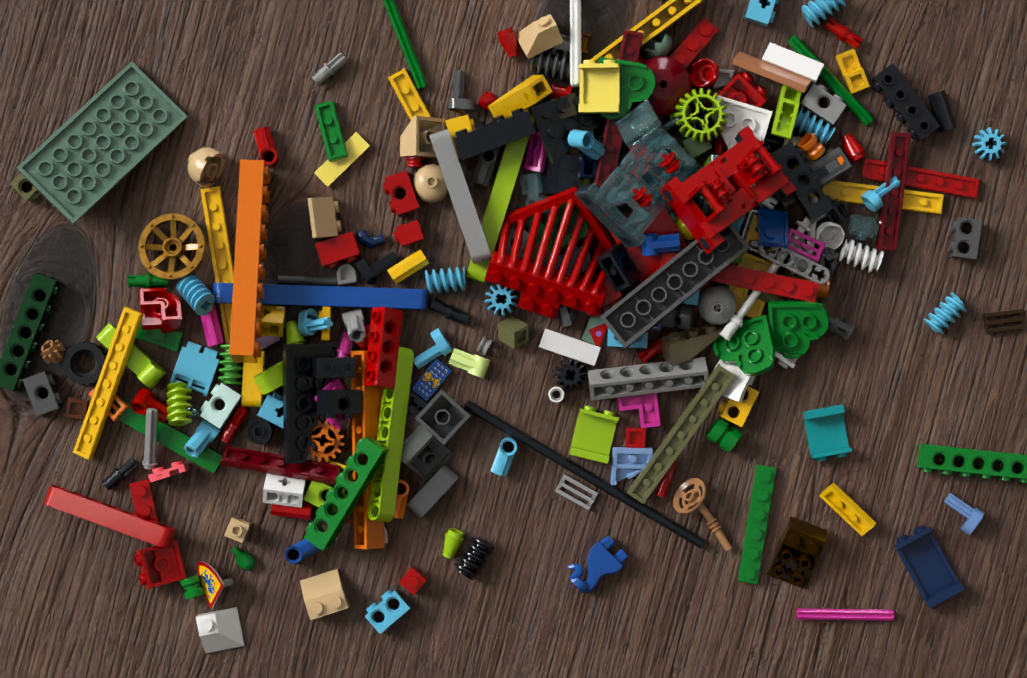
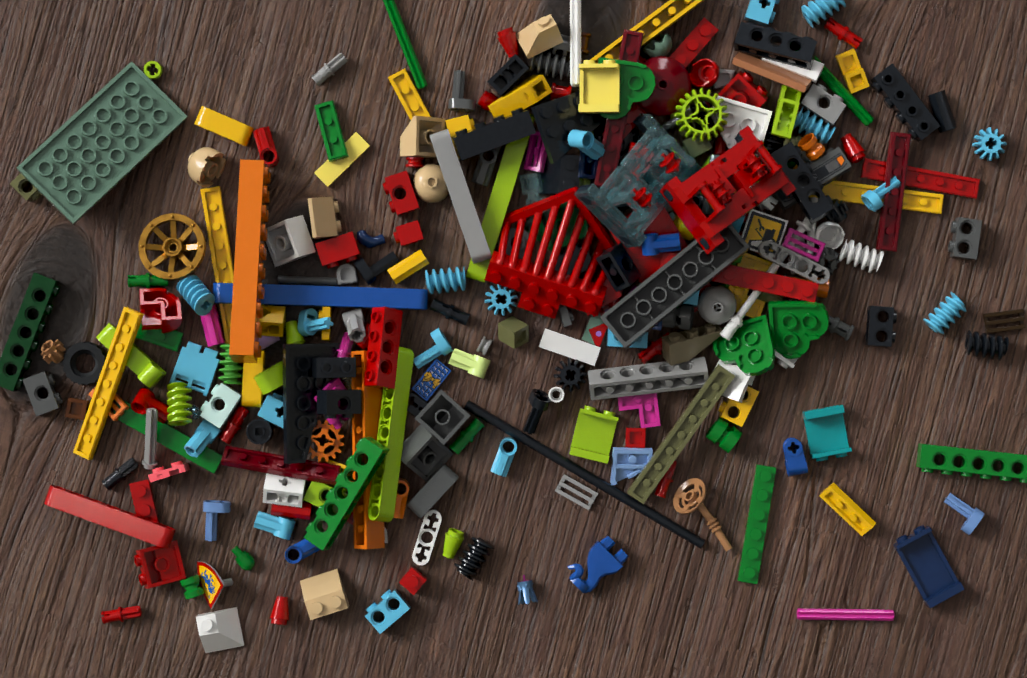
(121, 614): none -> red axle
(157, 66): none -> lime bush
(212, 508): none -> medium blue piece
(224, 126): none -> yellow beam
(238, 529): tan brick -> none
(279, 526): none -> medium azure piece
(280, 611): none -> red cone
(289, 241): none -> white slope
(435, 525): none -> white beam
(466, 436): none -> green pin
(508, 76): none -> black brick
(525, 589): none -> flat silver piece
(540, 402): none -> black piece
(638, 123): clear light blue tile -> none
(772, 228): blue plate -> none
(794, 461): none -> blue piece
(797, 552): dark brown slope -> none
(802, 58): none -> black brick
(862, 227): clear light blue brick -> none
(873, 326): none -> black brick
(986, 345): none -> black piece

